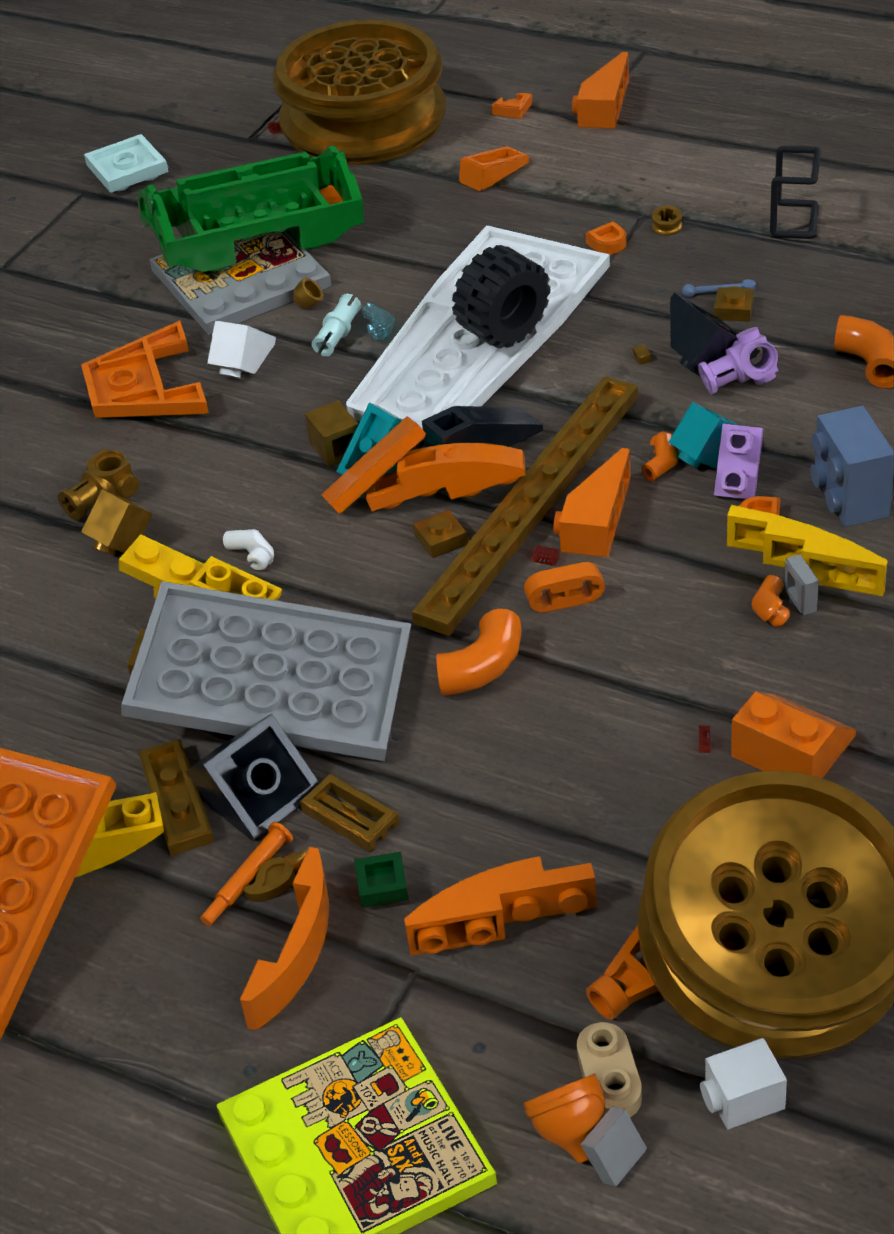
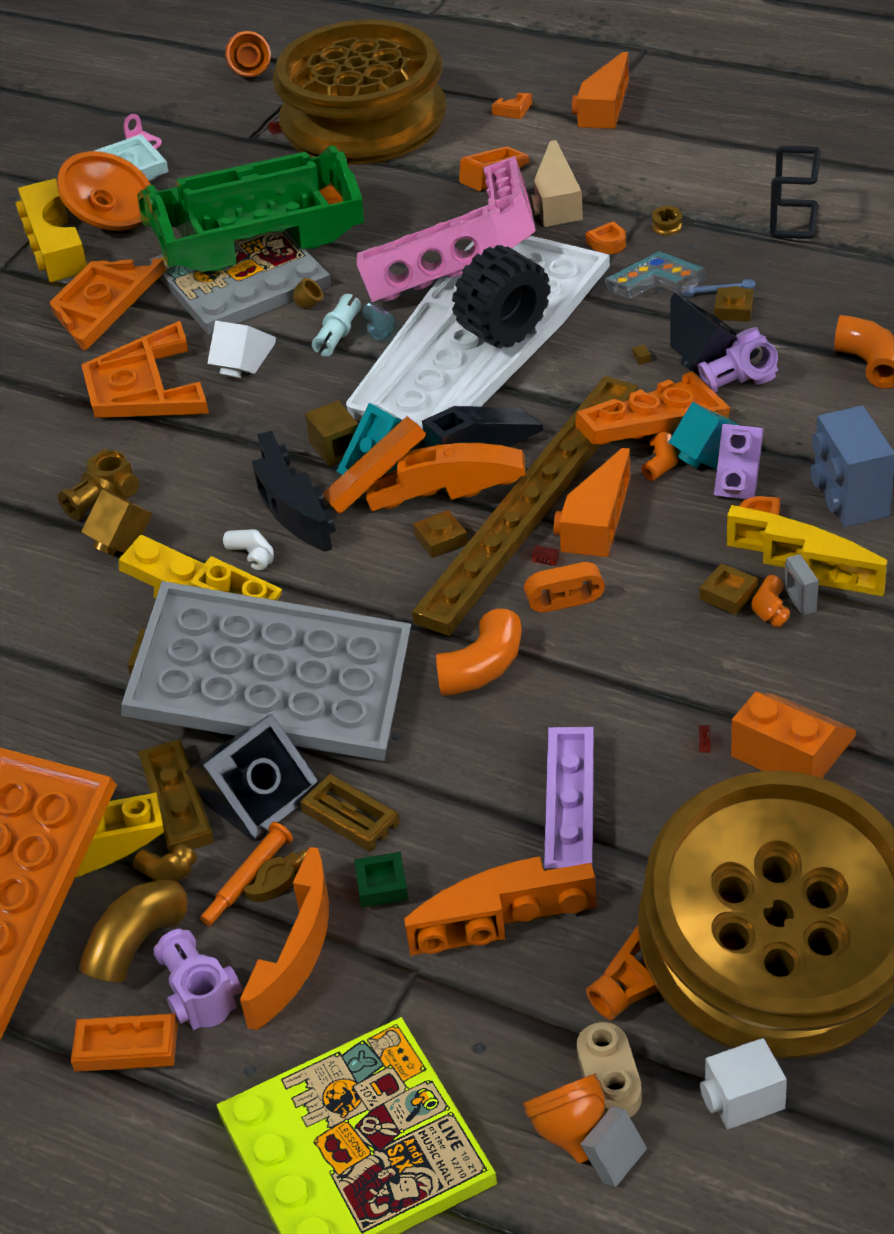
(54, 247): none -> yellow arch
(101, 296): none -> orange wing
(102, 190): none -> orange dish
(124, 1042): none -> orange plate
(128, 924): none -> pearl gold cylinder
(138, 130): none -> bright pink piece
(170, 867): none -> pearl gold arm
(200, 983): none -> lavender connector
(248, 54): none -> orange helmet
(291, 495): none -> black slope
(502, 222): none -> bright pink brick
(556, 190): none -> tan slope
(569, 797): none -> lavender plate
(647, 412): none -> orange wing
(656, 270): none -> clear tile
(728, 588): none -> pearl gold plate

